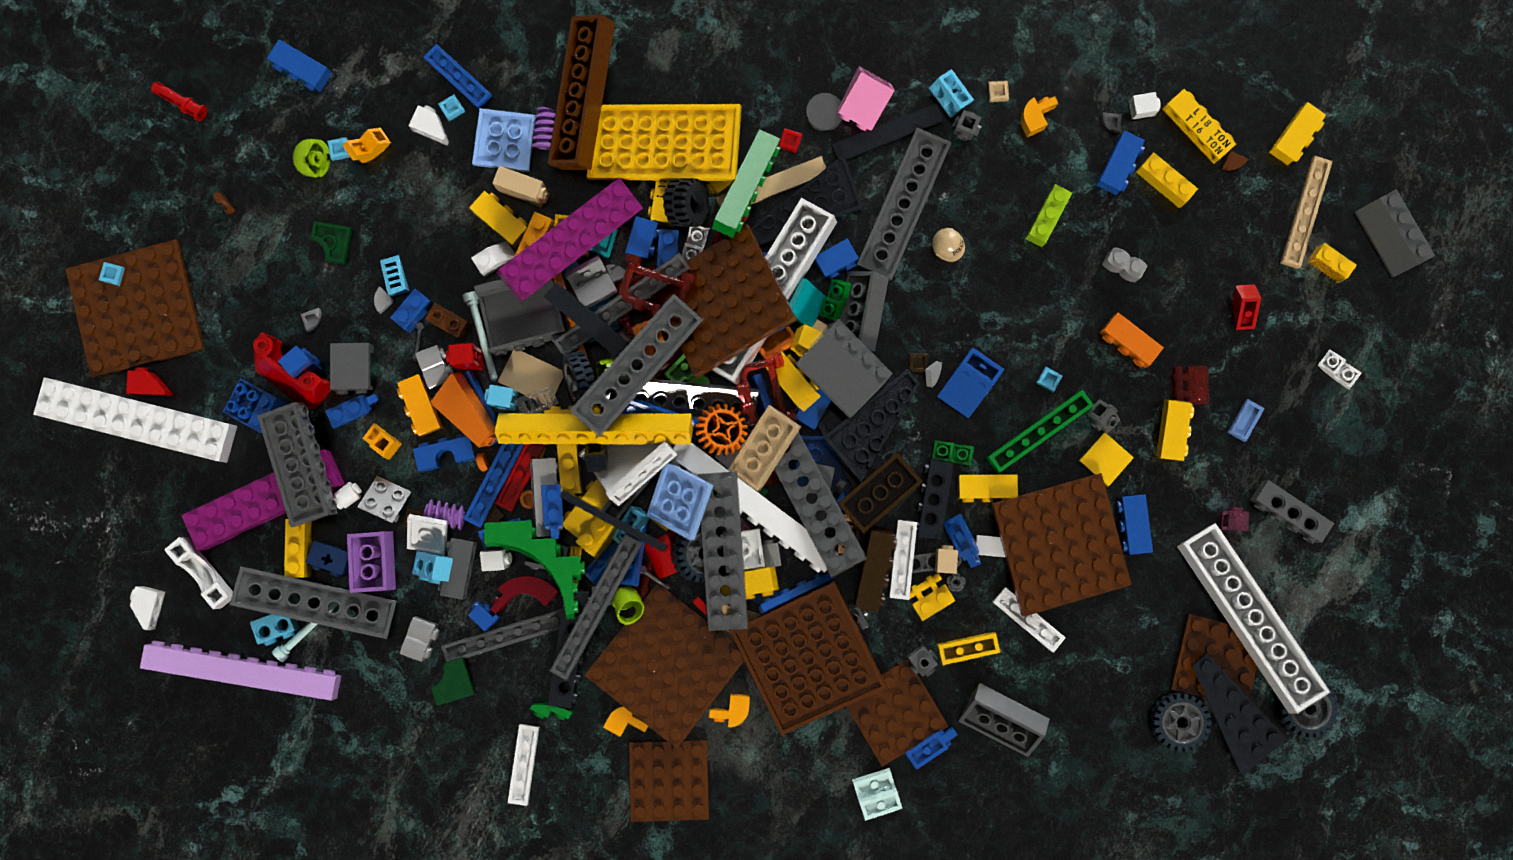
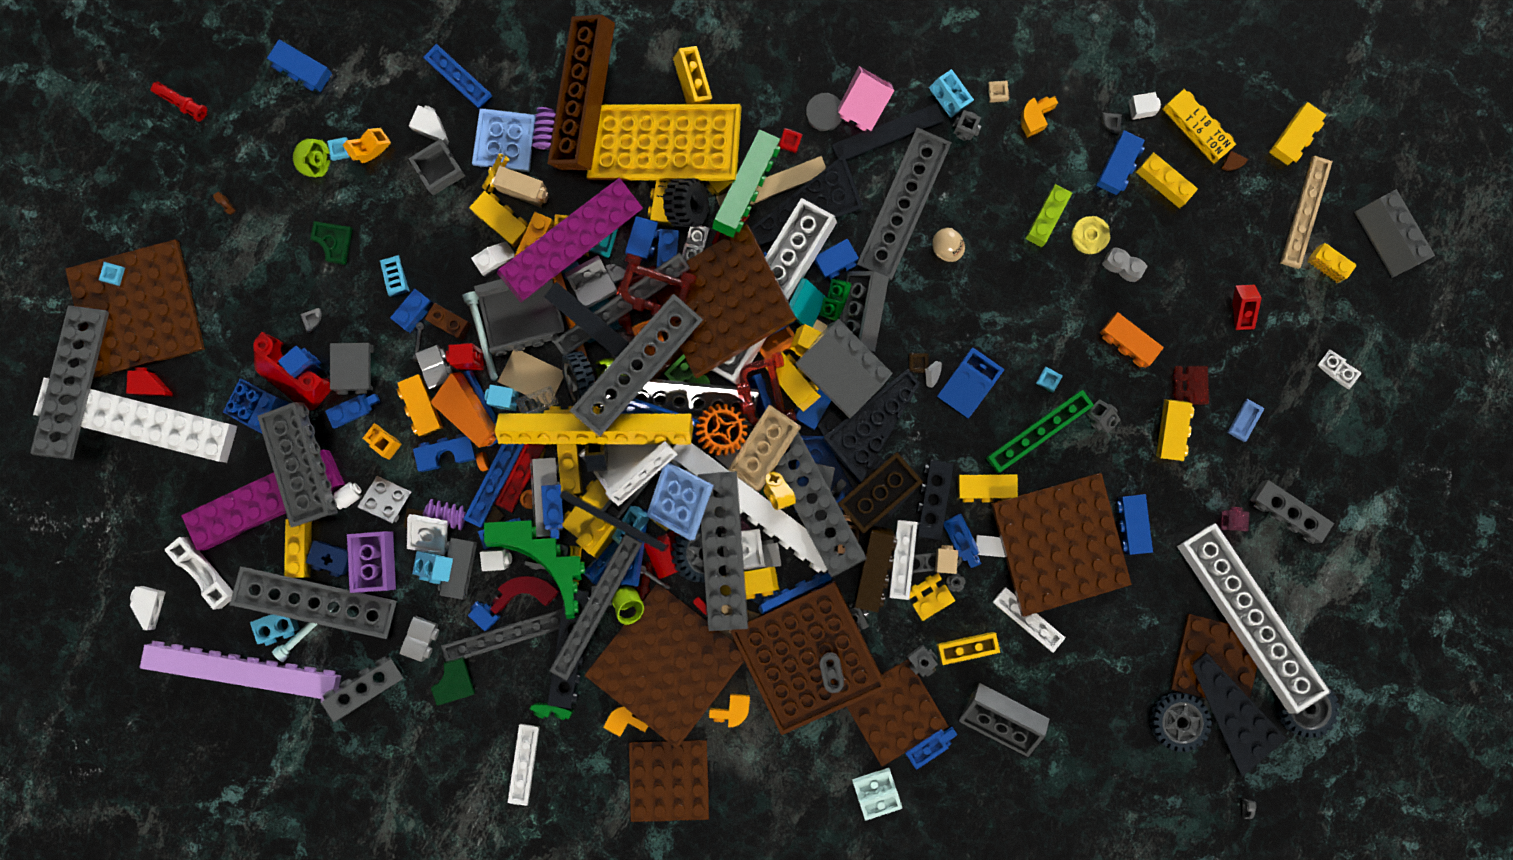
(79, 391): none -> dark grey plate
(337, 710): none -> dark grey brick
(382, 300): light grey tile -> none
(436, 167): none -> dark grey piece
(451, 107): medium azure tile -> none
(493, 170): none -> yellow pin
(692, 76): none -> yellow brick
(778, 491): none -> yellow piece
(831, 672): none -> dark grey plate
(953, 453): green slope -> none
(1090, 240): none -> light yellow tile
(1106, 458): yellow tile -> none
(1248, 809): none -> dark grey tile

